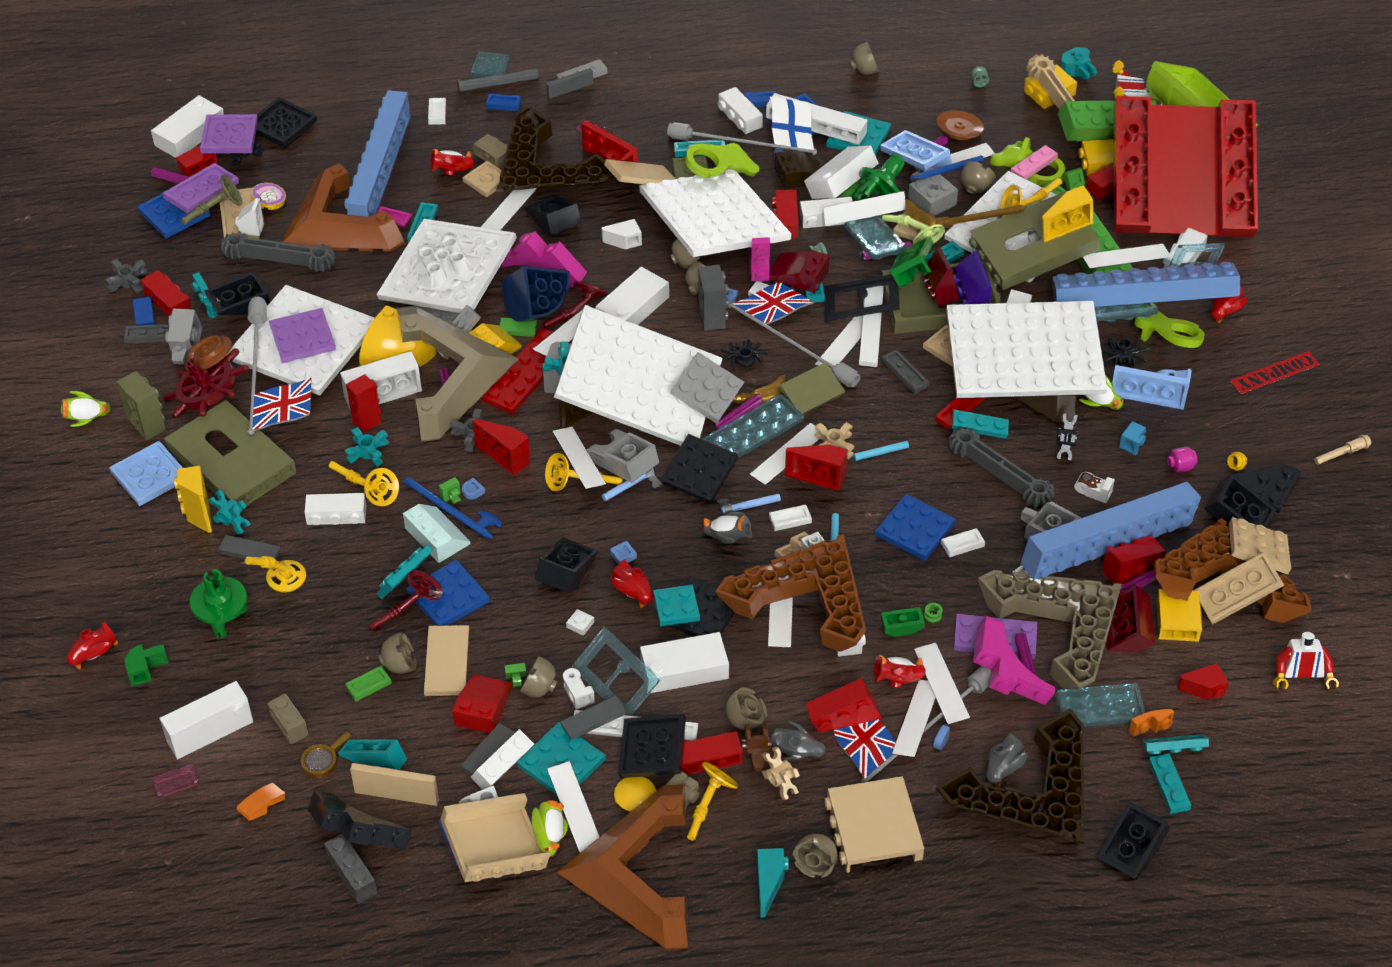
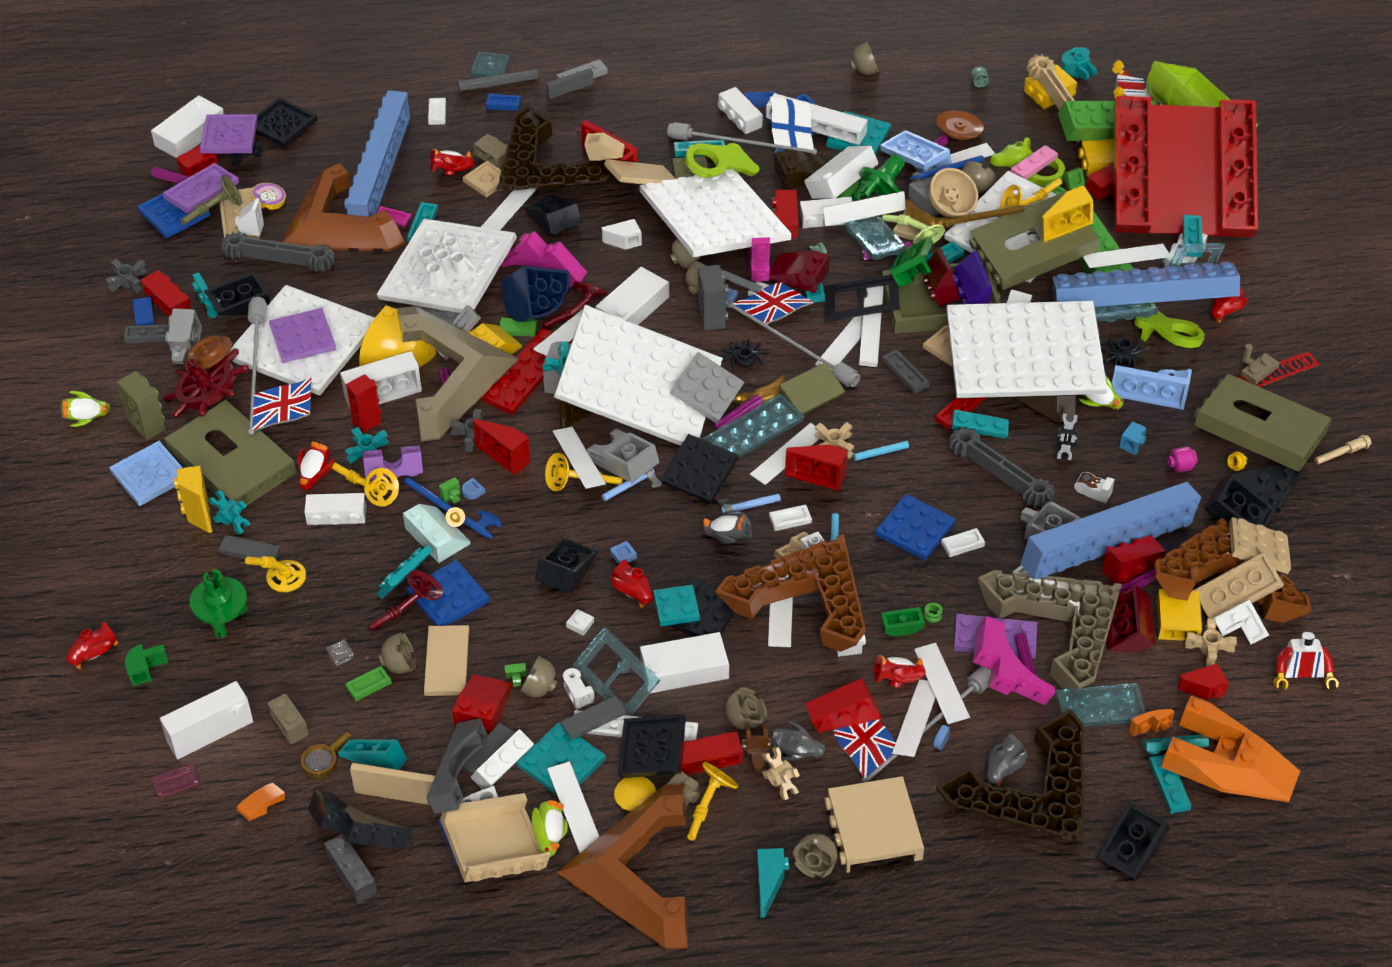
(313, 465): none -> animal
(340, 652): none -> clear plate
(408, 464): none -> medium lavender arch
(455, 517): none -> yellow plate
(465, 742): none -> dark grey arch
(602, 146): none -> tan slope
(742, 282): none -> dark grey tile
(953, 193): none -> tan piece
(1192, 232): none -> teal plate
(1210, 642): none -> tan pin
(1241, 759): none -> orange wedge
(1244, 617): none -> white tile
(1257, 369): none -> dark tan plate
(1285, 436): none -> olive panel

